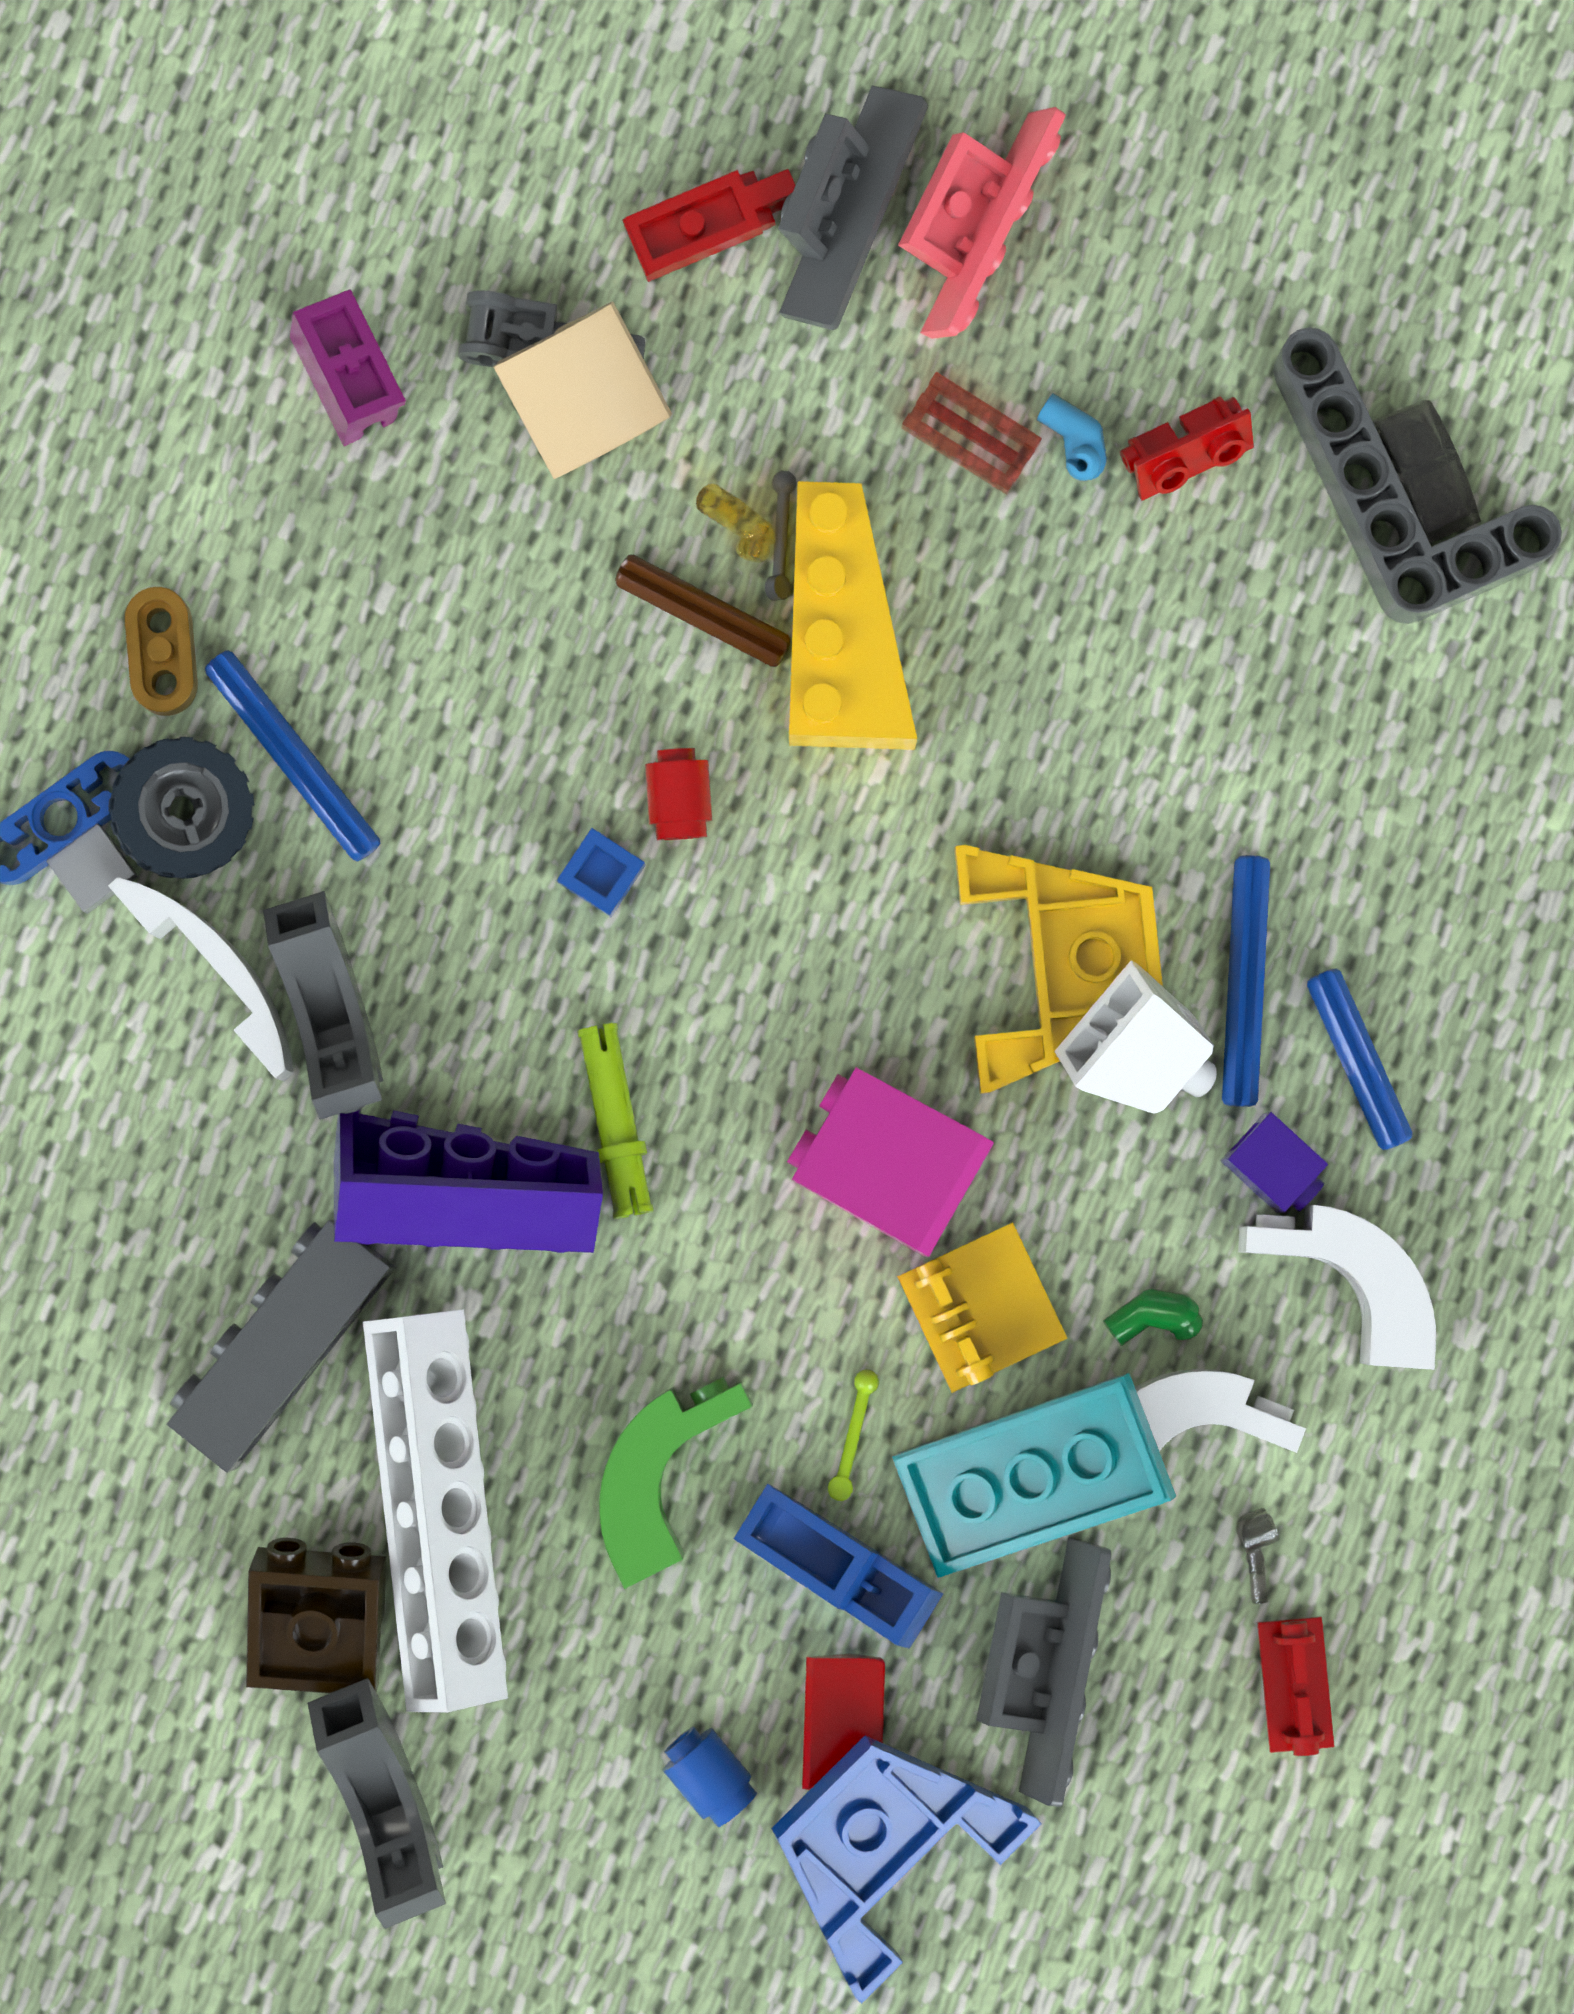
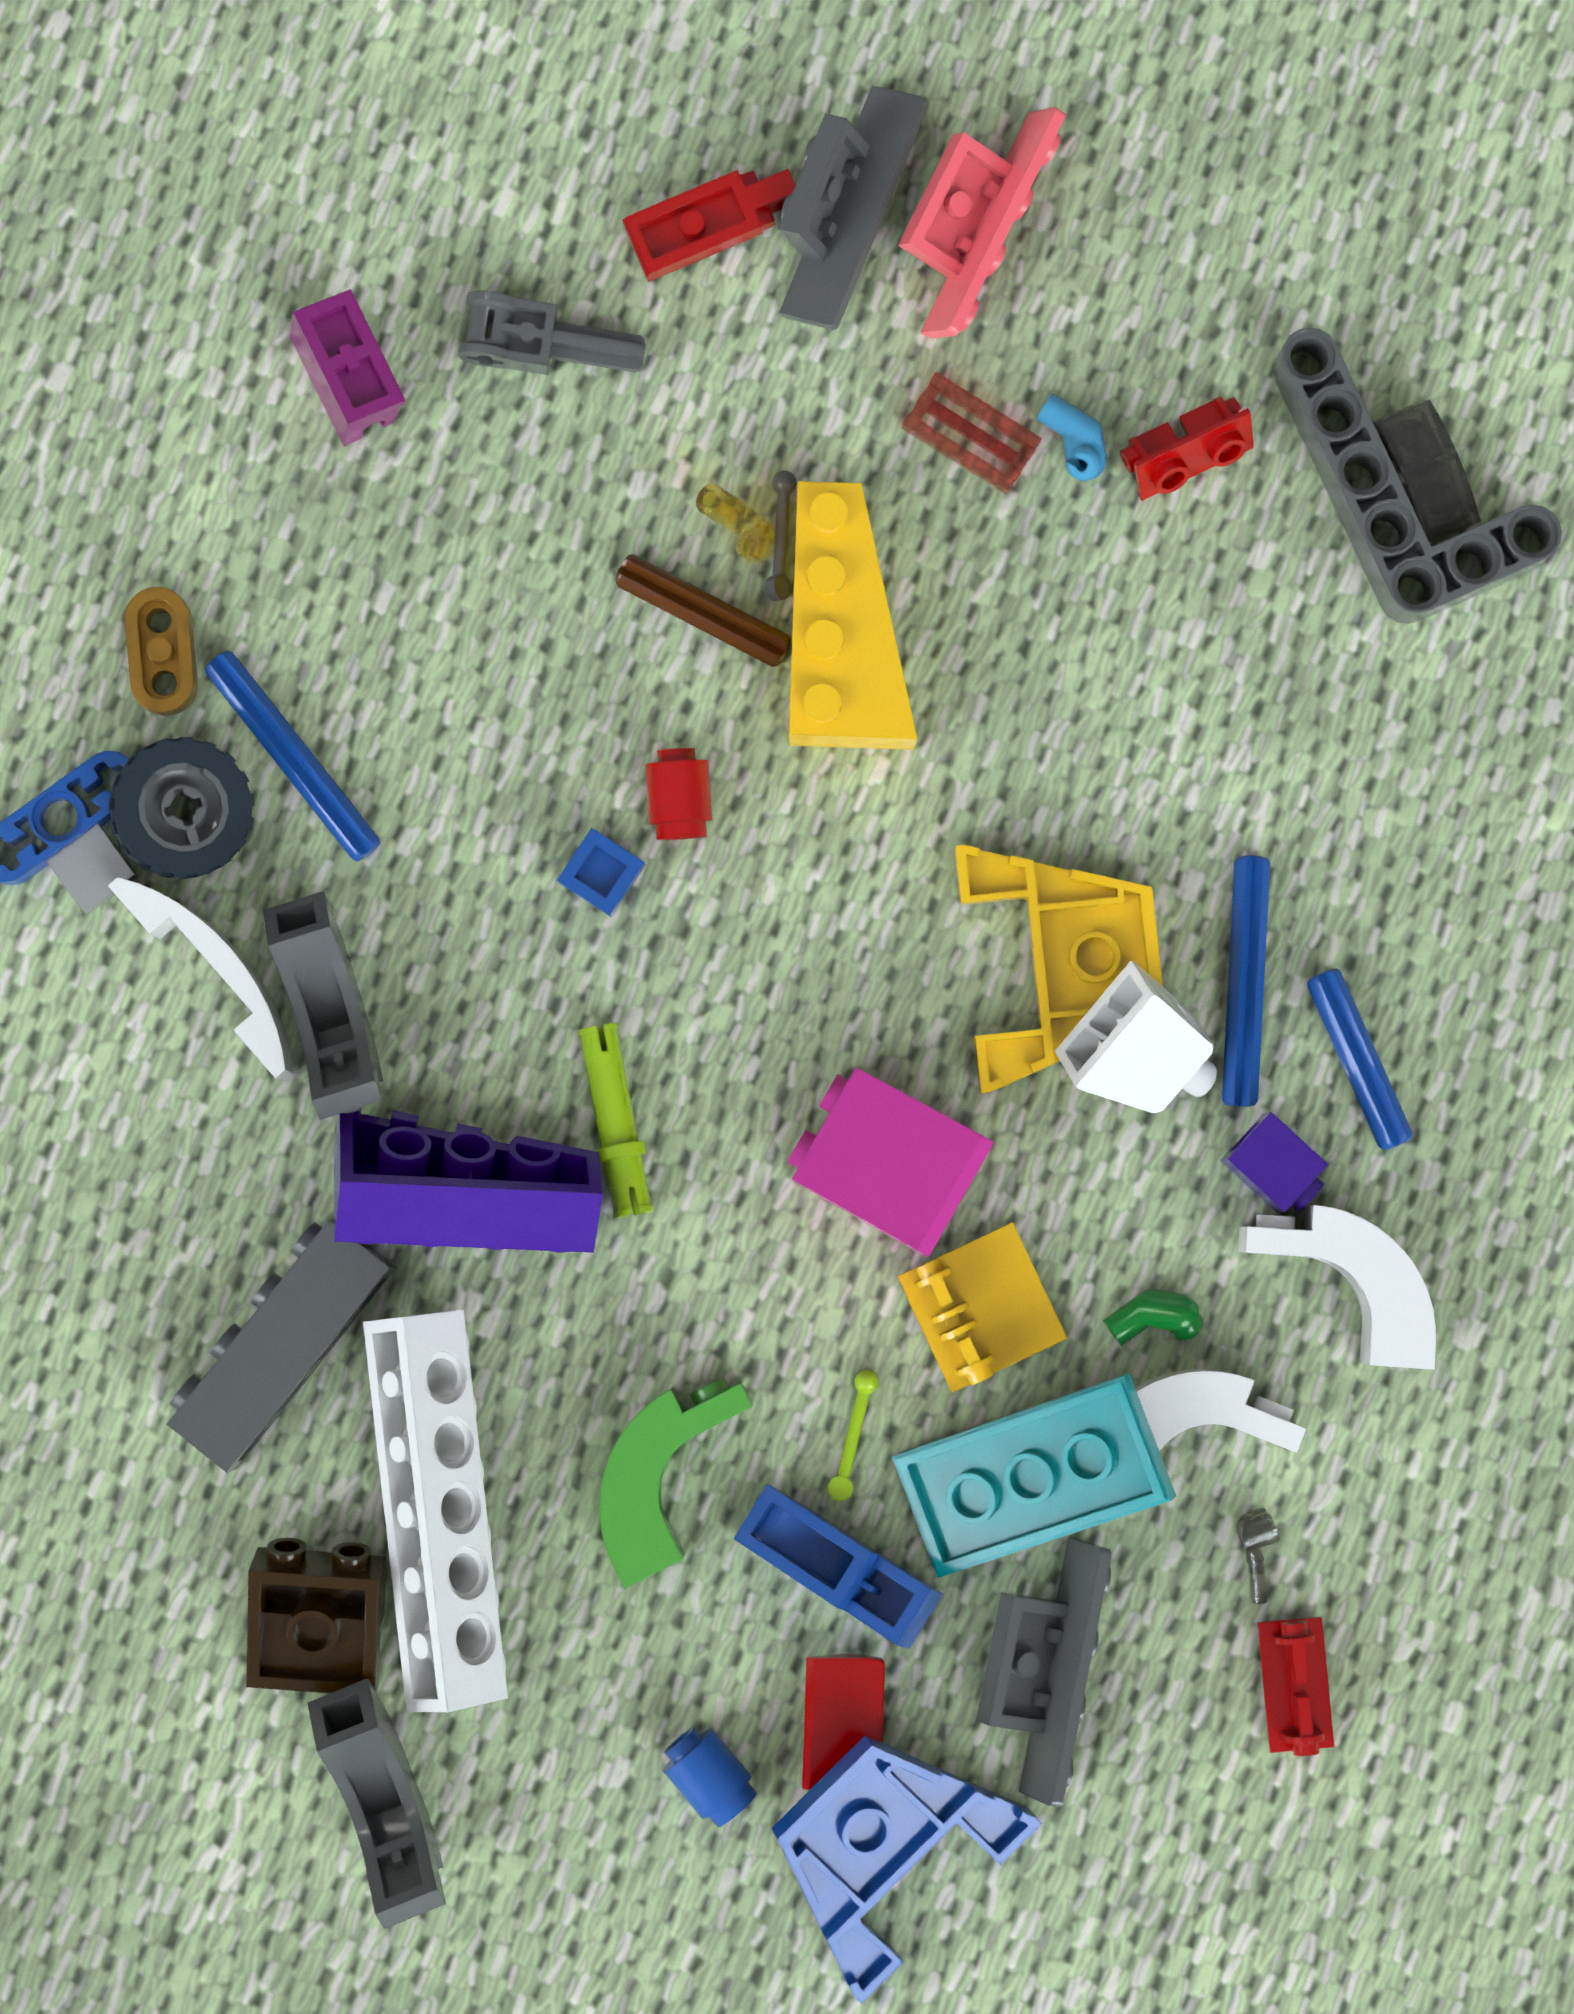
(583, 390): tan slope -> none

